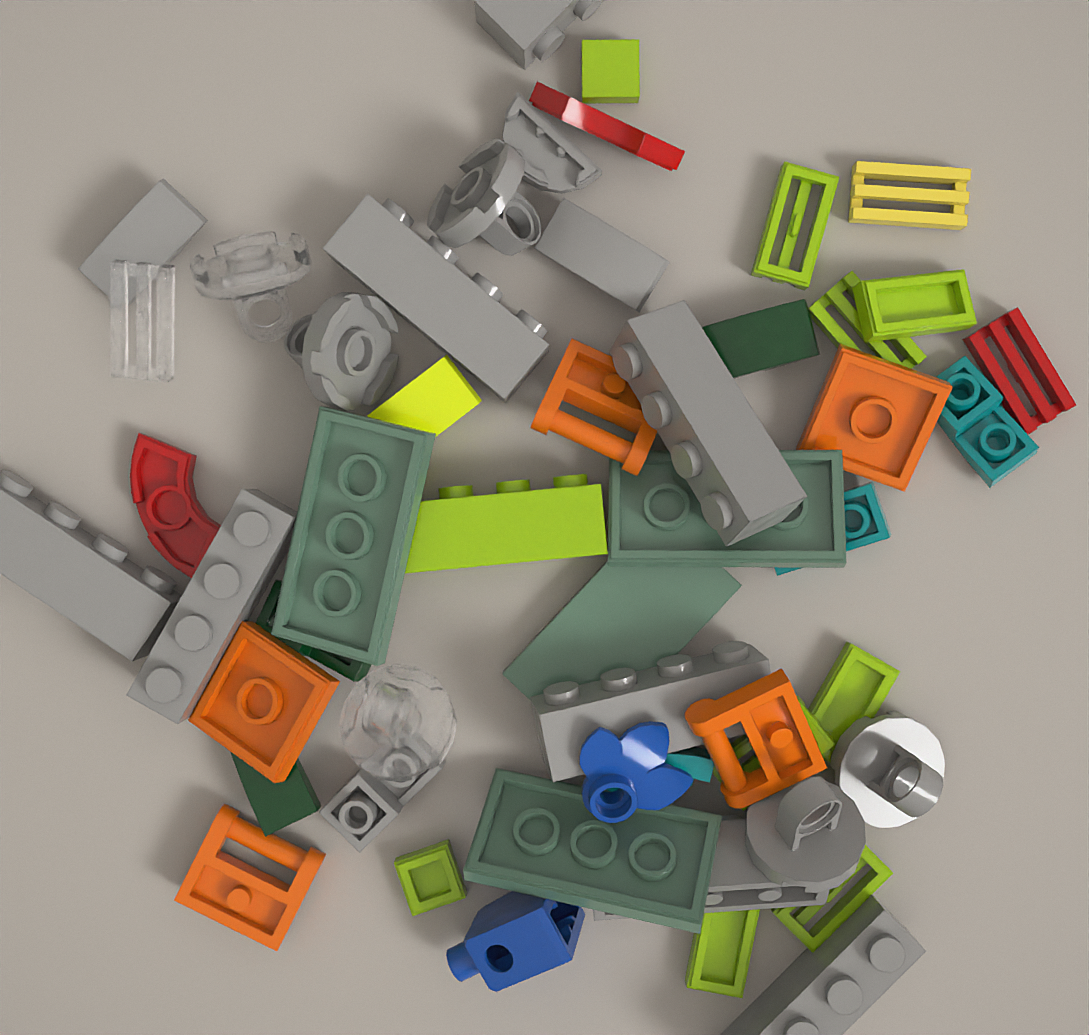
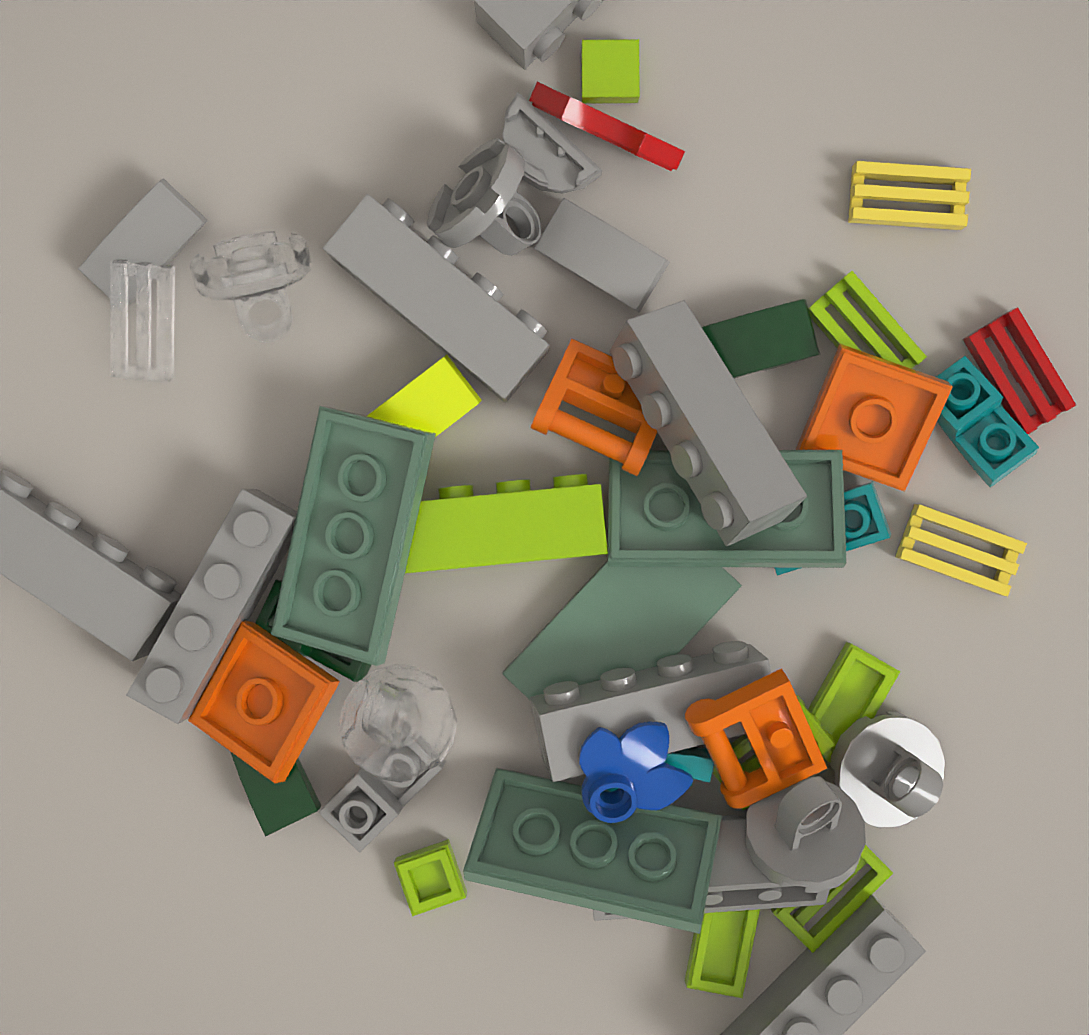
(168, 503): red tile -> none
(242, 894): orange plate -> none
(345, 350): light grey tile -> none
(516, 940): blue torso -> none
(781, 273): lime tile -> none
(914, 305): lime tile -> none
(1005, 565): none -> light yellow tile

